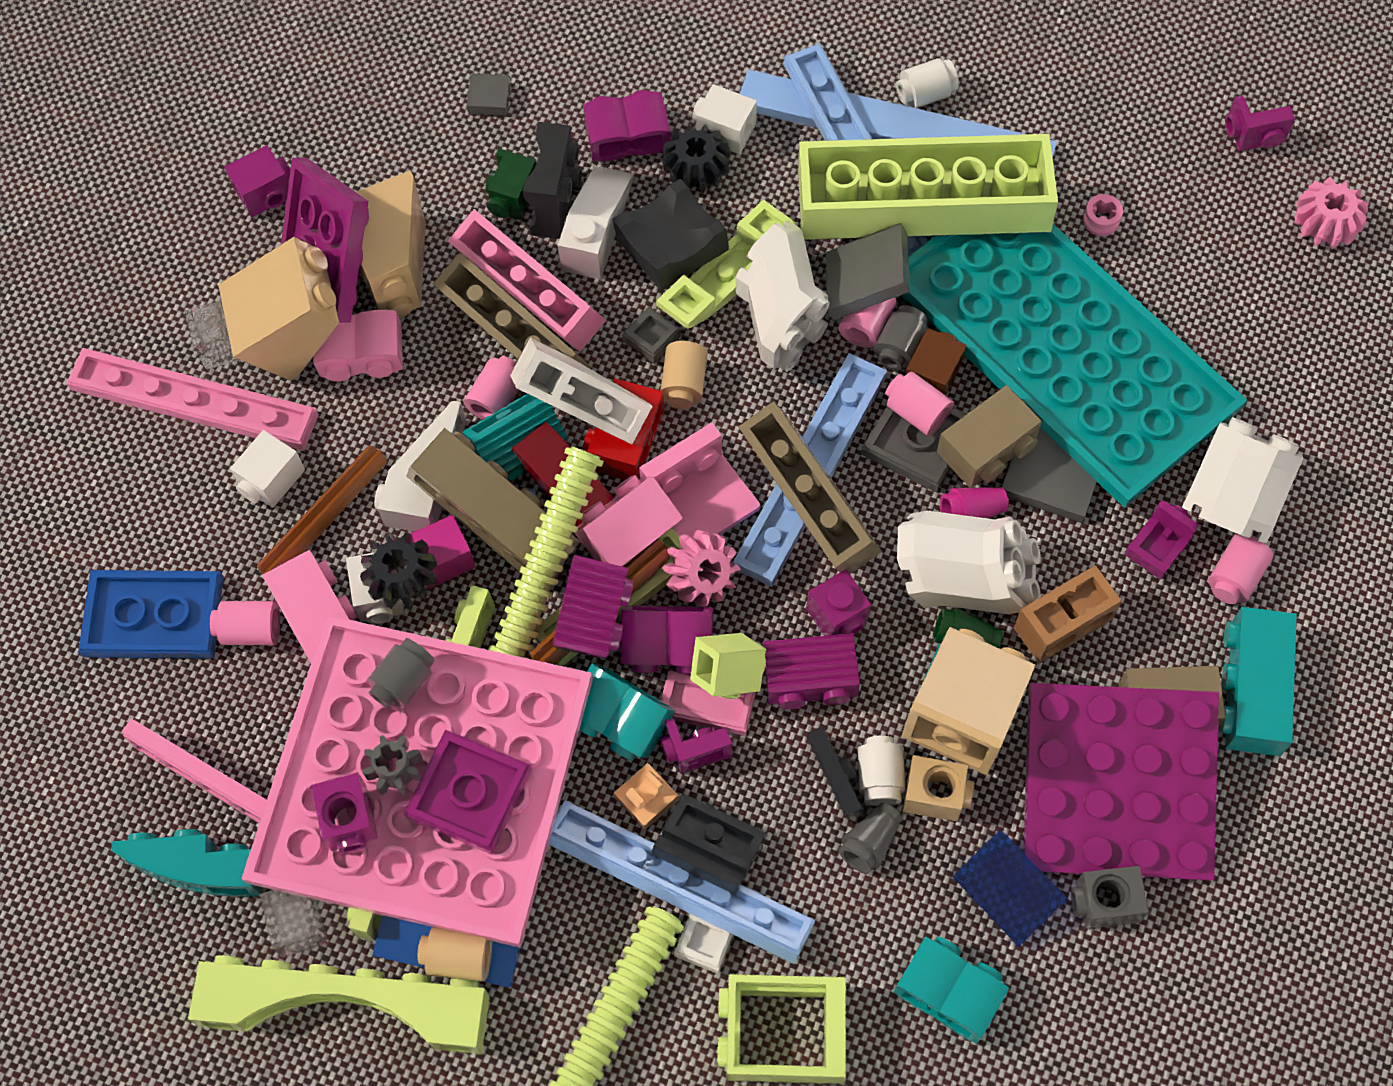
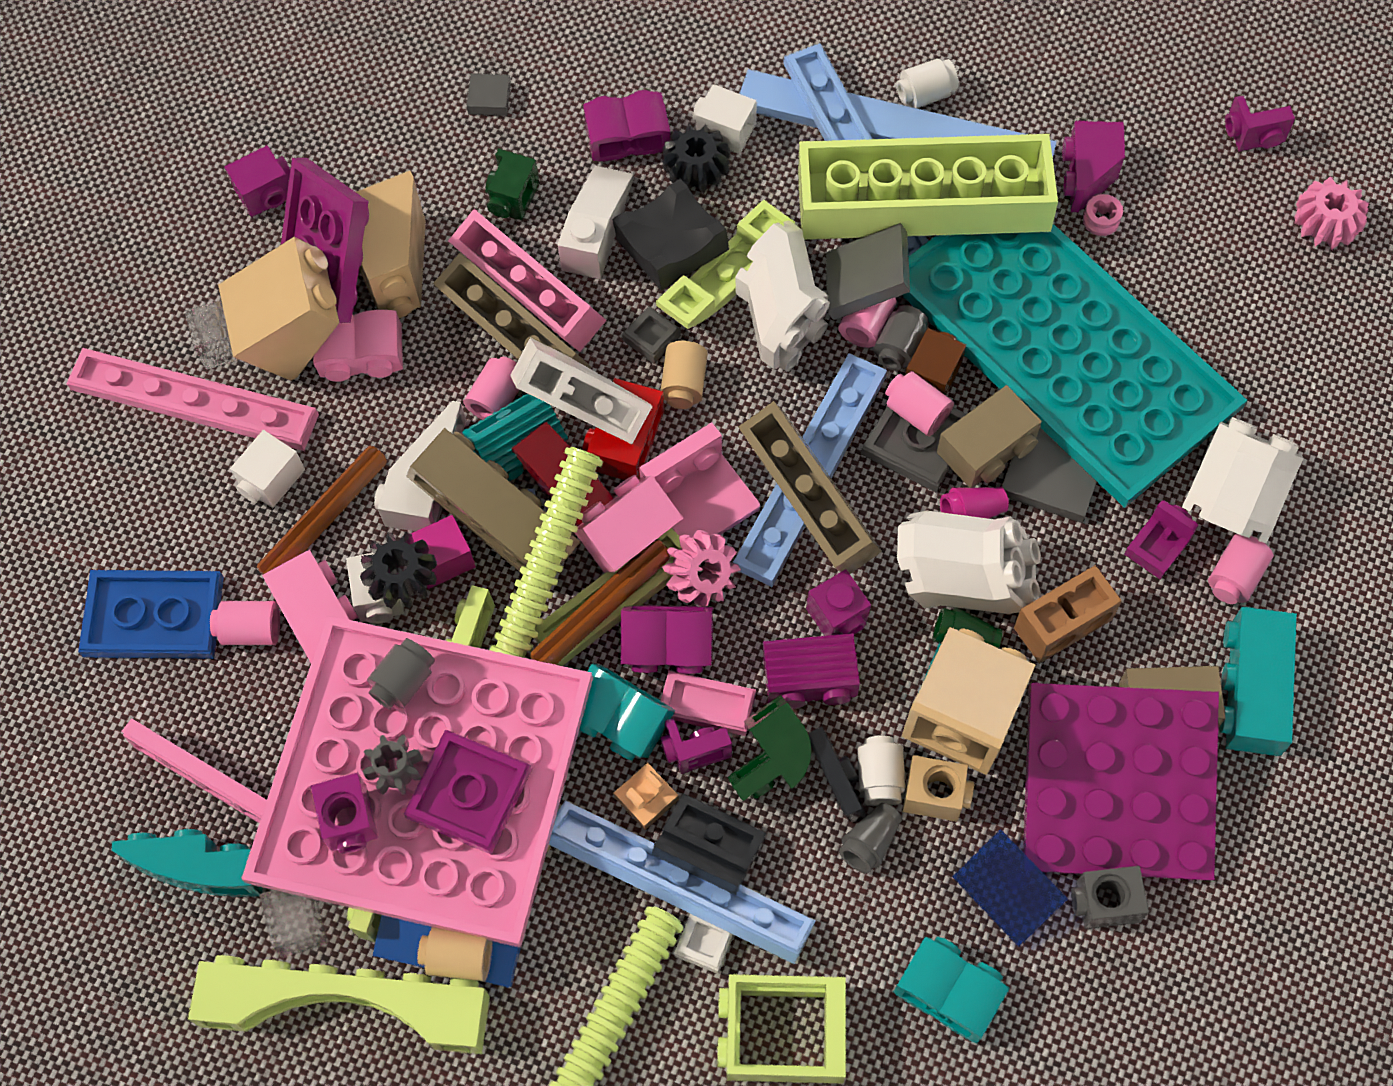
(553, 179): black brick -> none
(591, 608): magenta brick -> none
(728, 665): yellowish green brick -> none
(784, 746): none -> dark green brick
(1094, 160): none -> magenta slope

